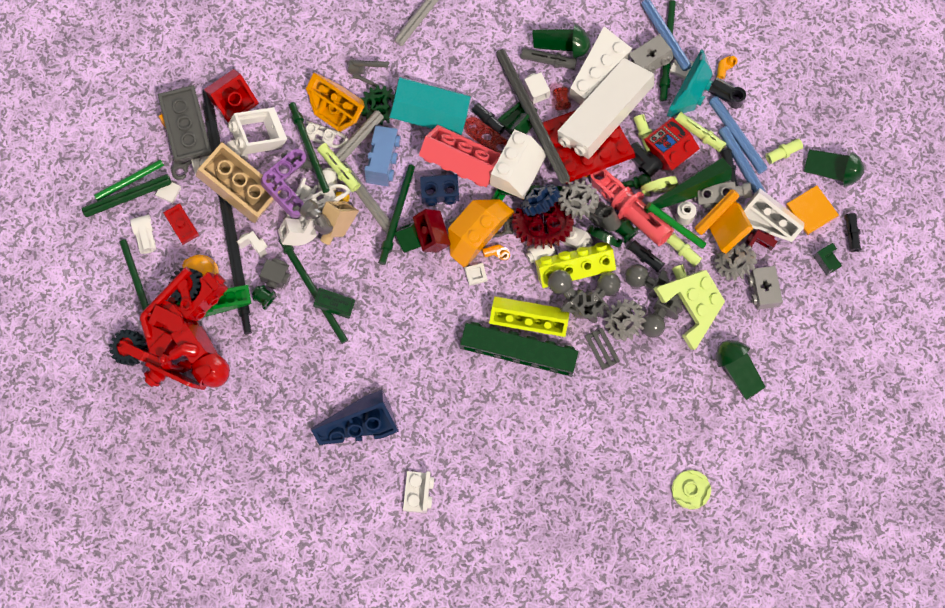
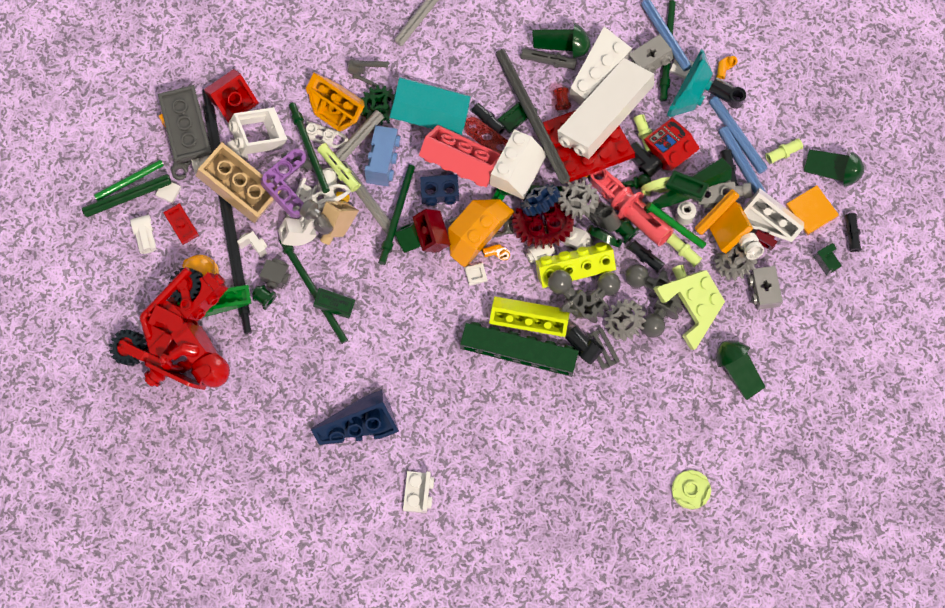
(134, 274): dark green bar -> none
(520, 124): dark green panel -> none
(536, 87): white brick -> none
(588, 348): none -> black piece
(687, 186): none -> dark green tile
(707, 136): yellowish green pin -> none
(752, 247): none -> white wheel

